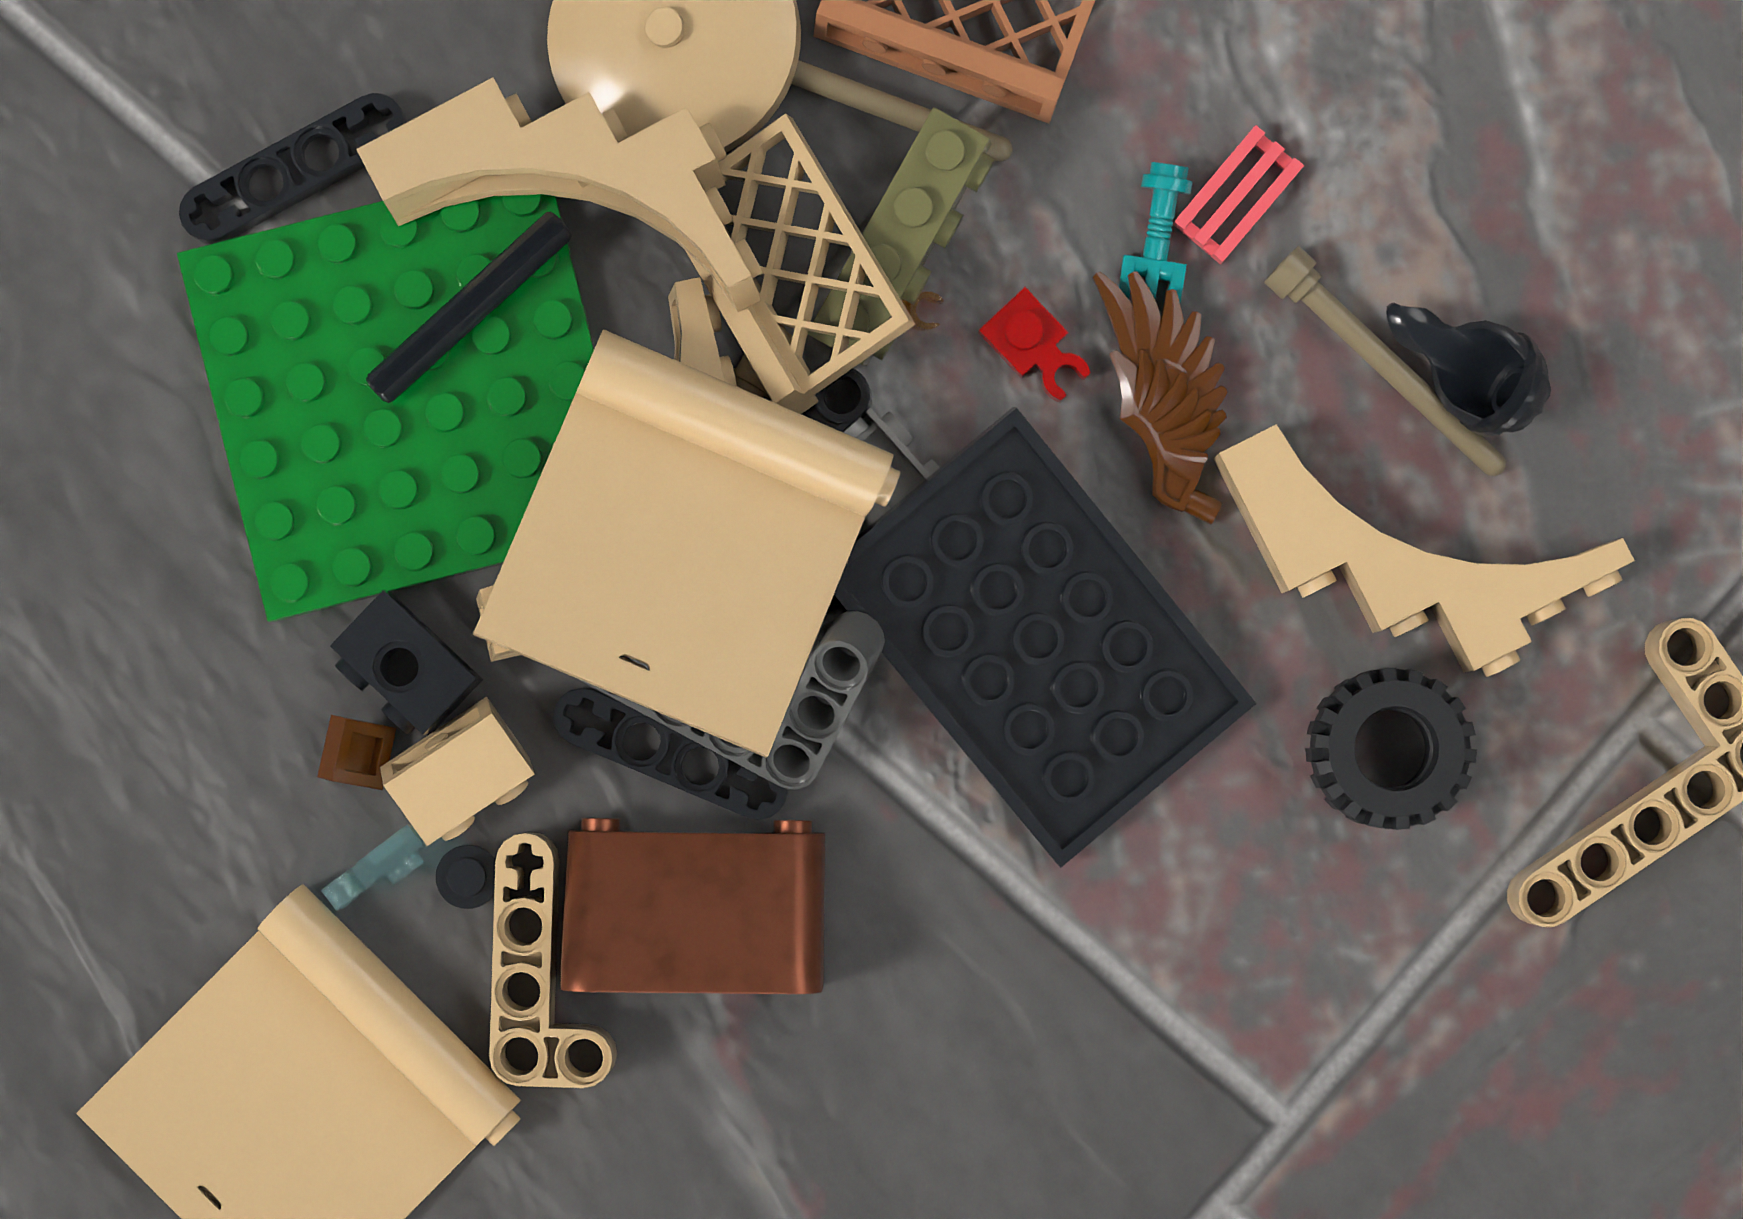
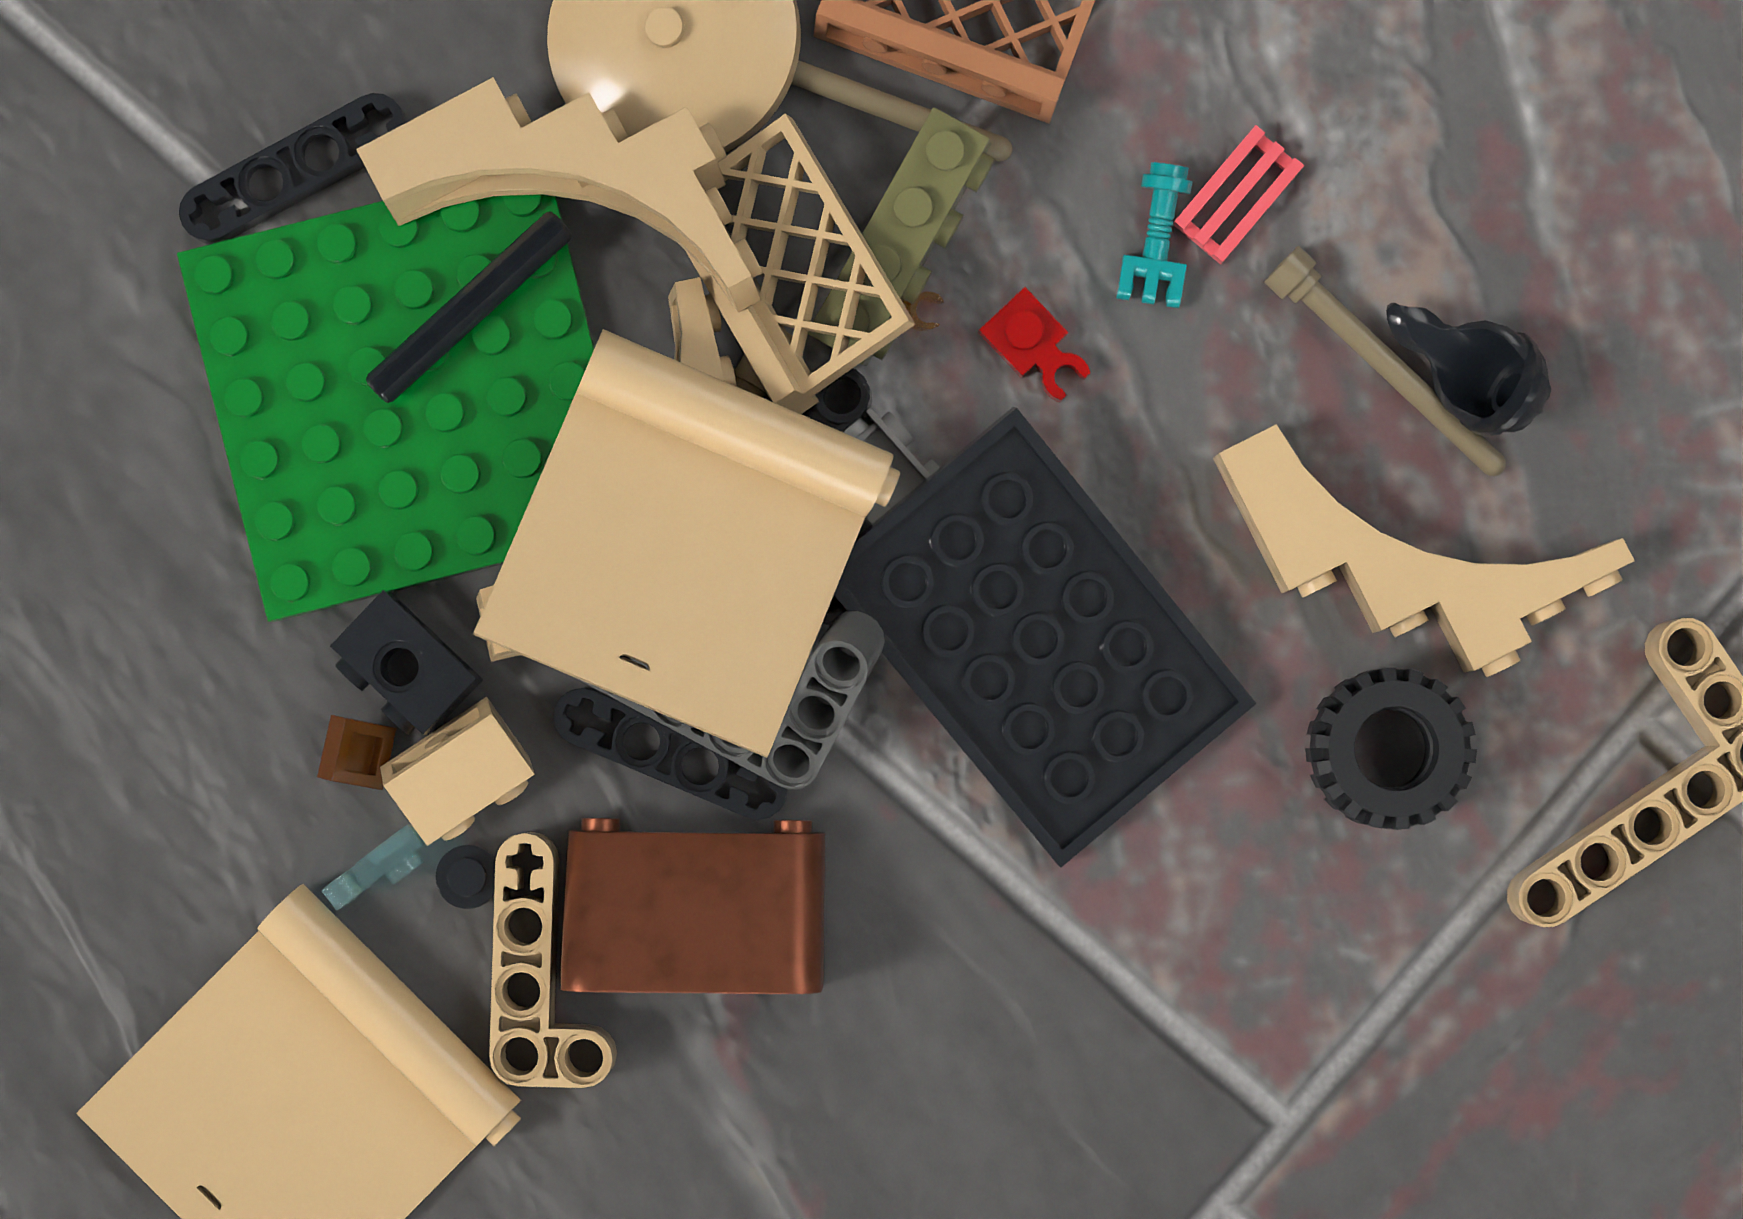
(1166, 390): reddish brown animal -> none

